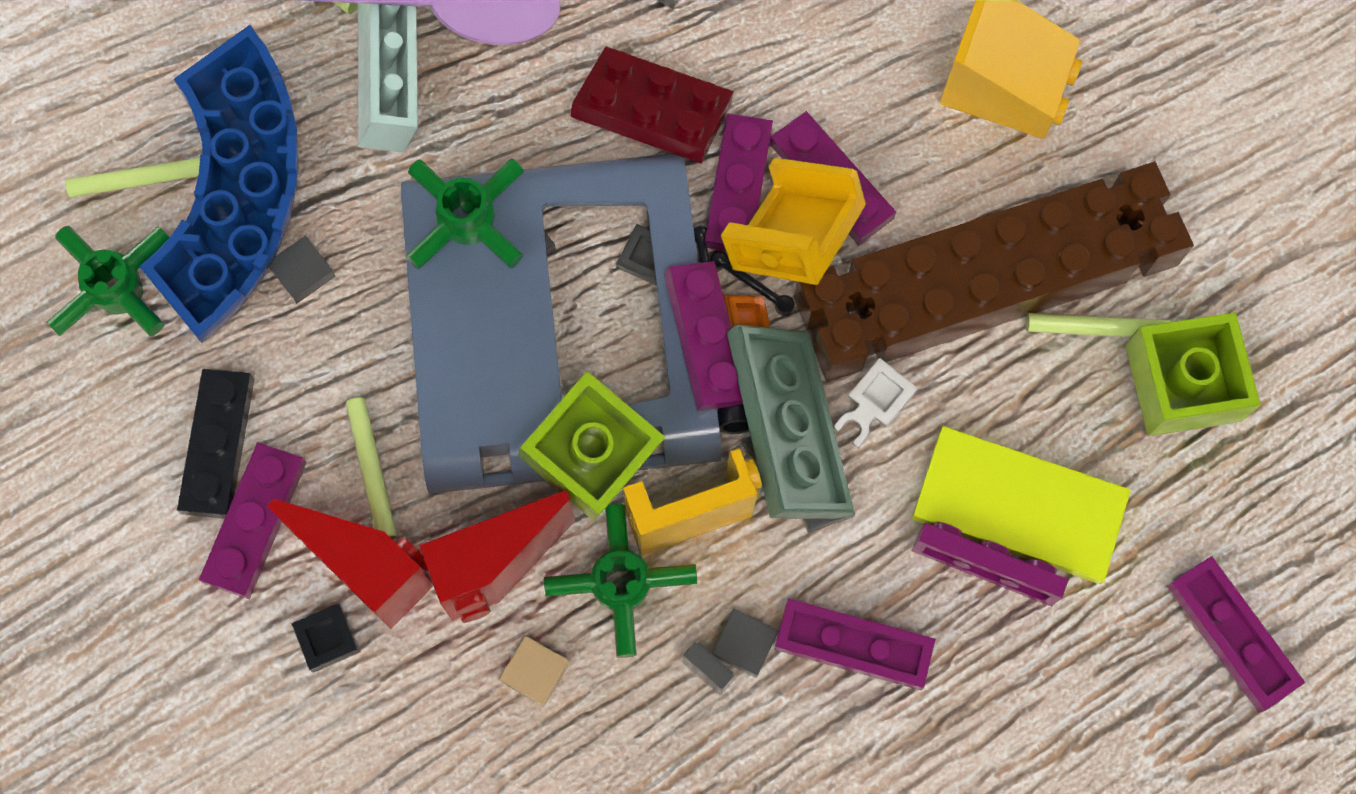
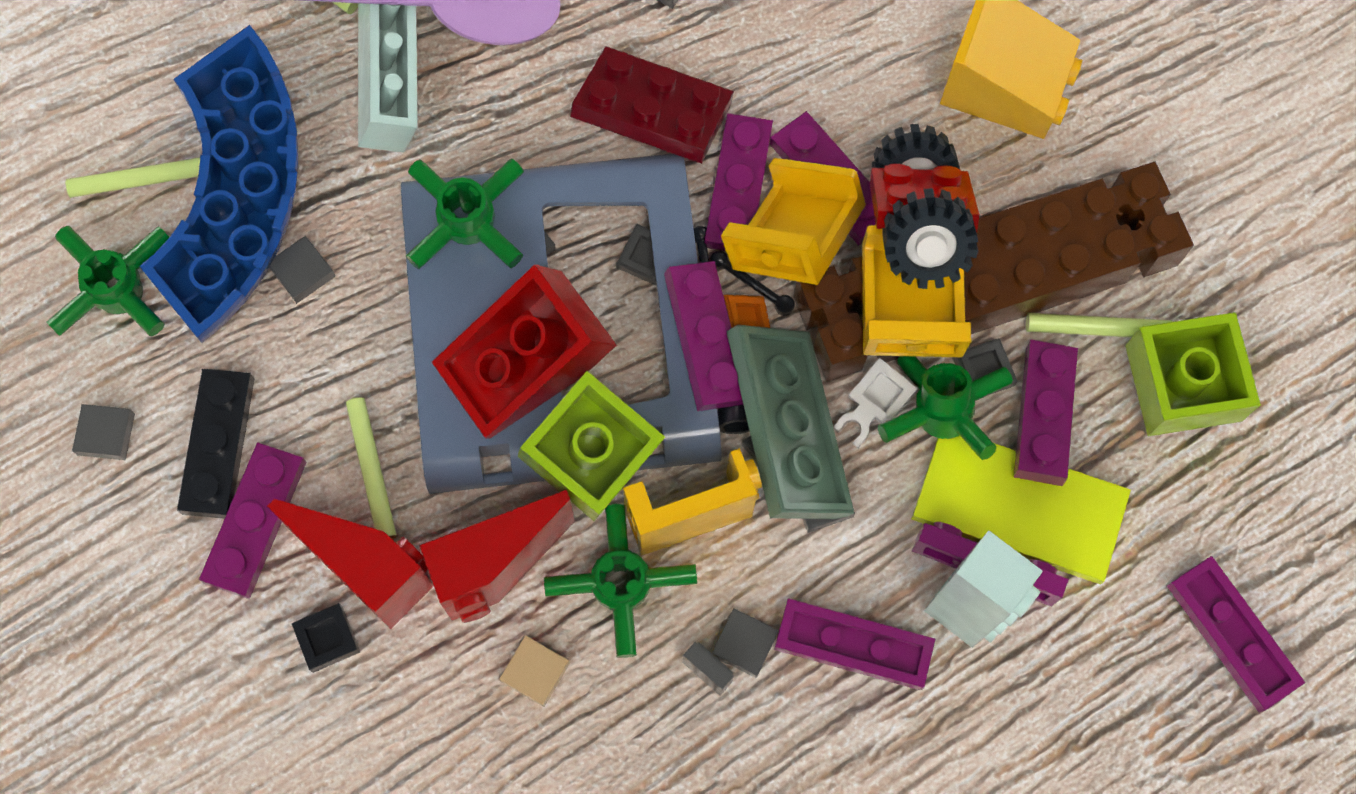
(103, 432): none -> dark grey tile
(523, 350): none -> red slope
(906, 318): none -> yellow panel
(924, 207): none -> plate
(946, 403): none -> green bar
(985, 359): none -> dark grey tile
(986, 592): none -> light aqua brick
(1046, 413): none -> magenta plate

